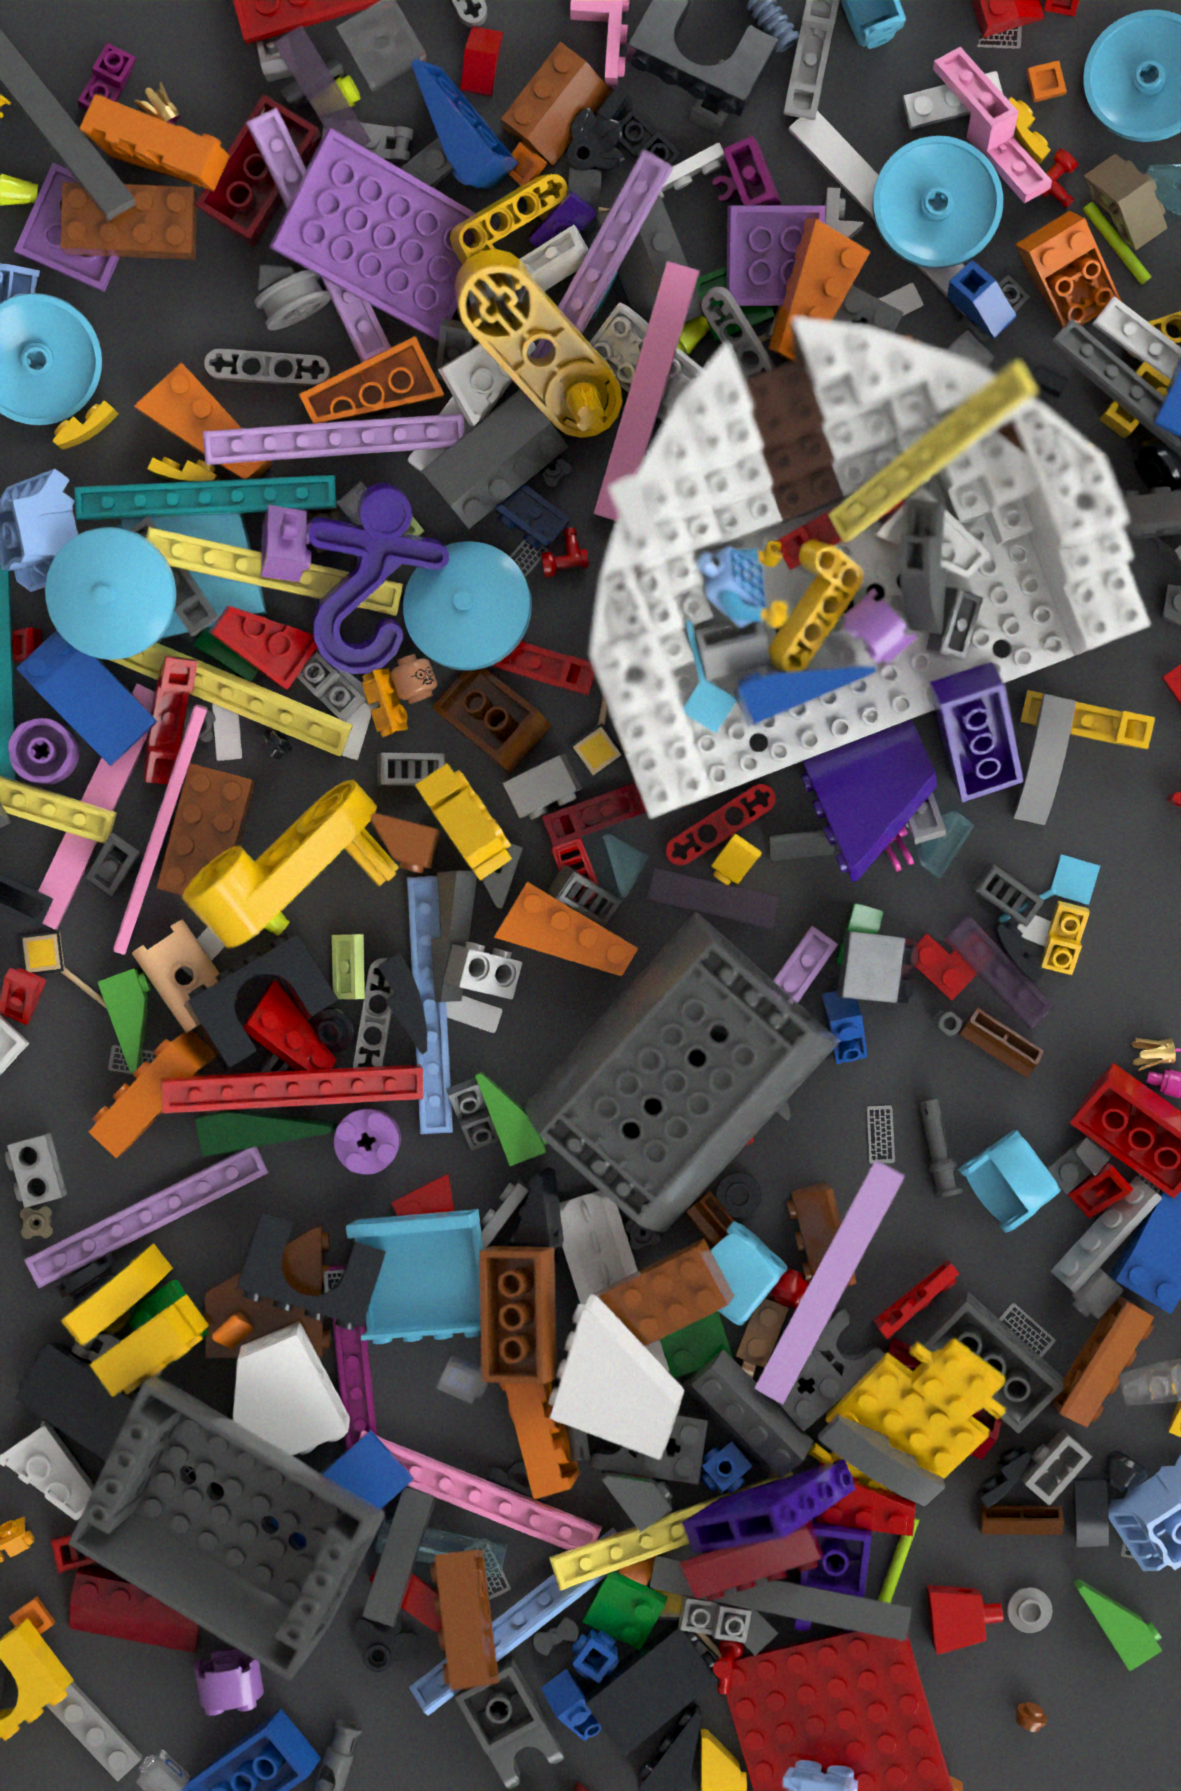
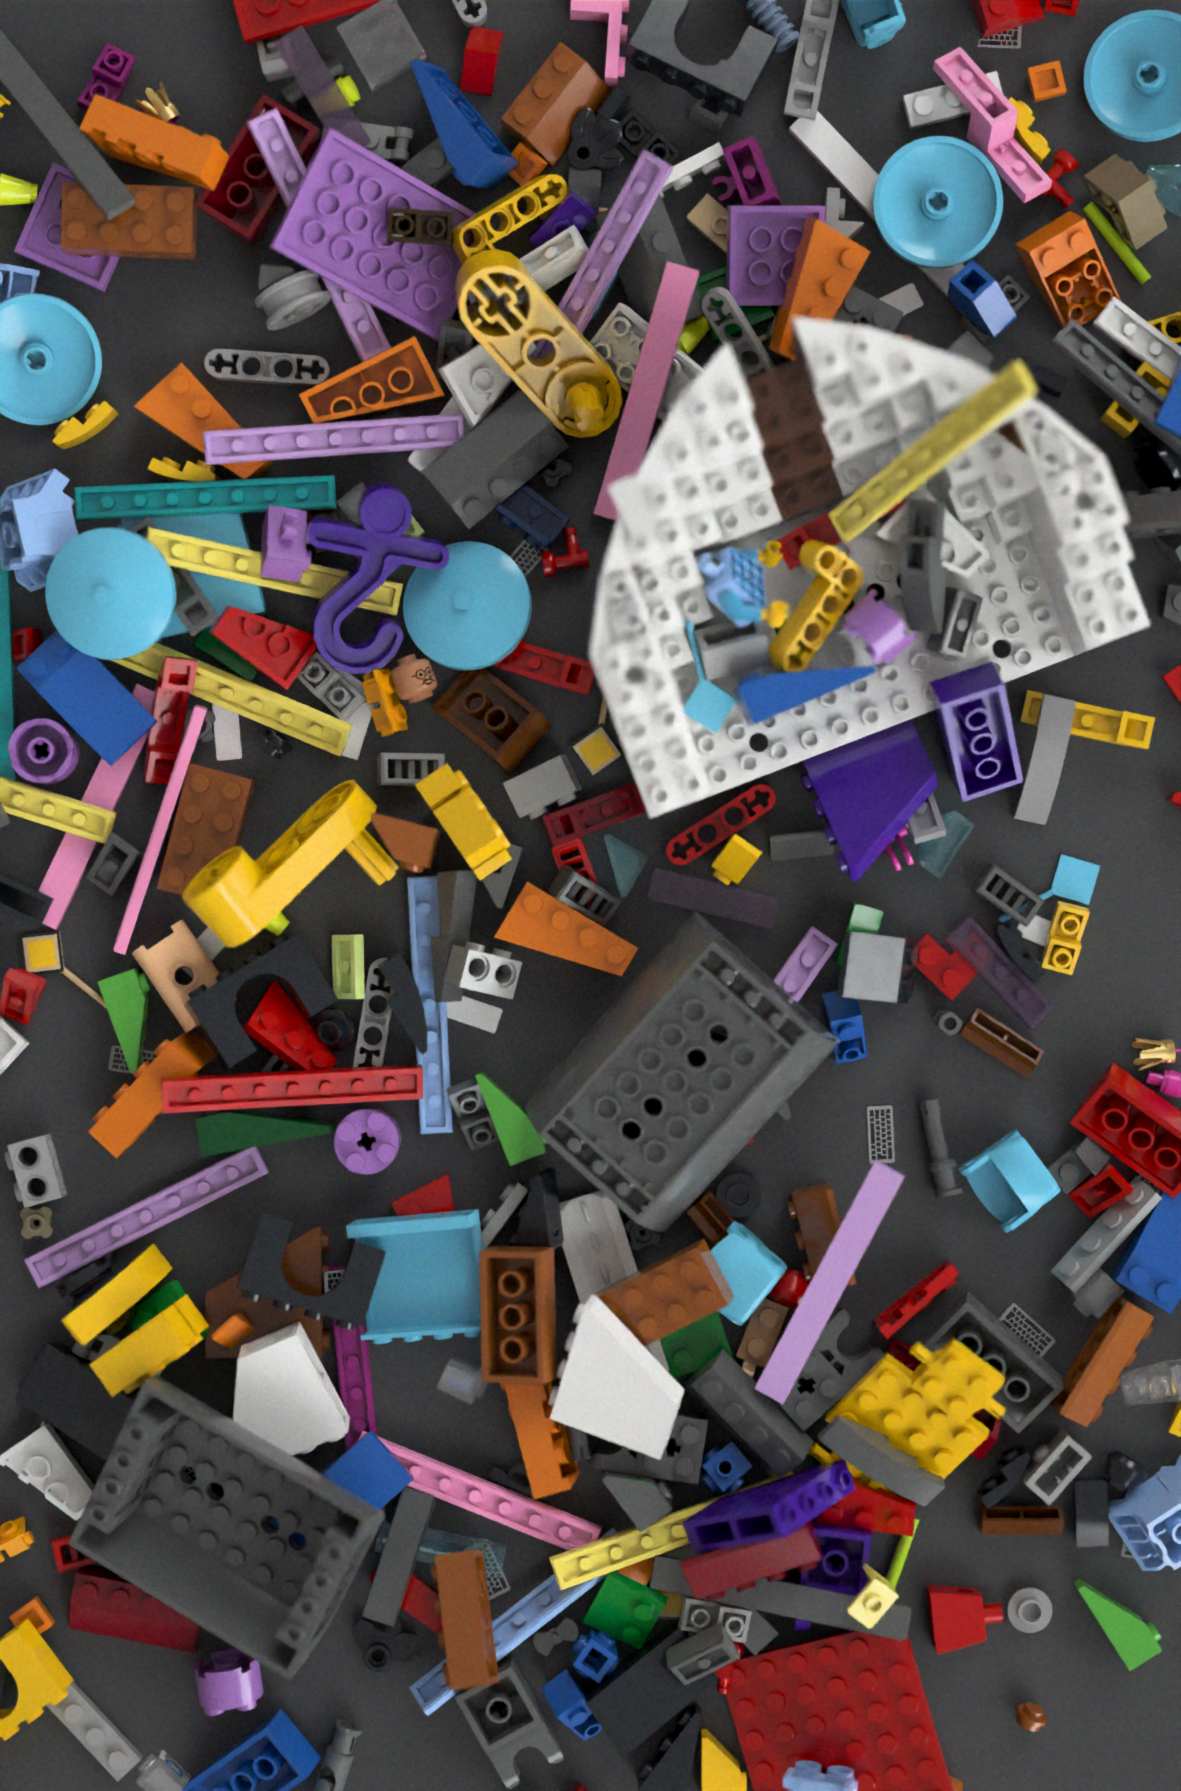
(419, 226): none -> dark brown slope
(701, 1654): none -> dark grey slope
(711, 221): none -> tan plate
(873, 1599): none -> light yellow bracket

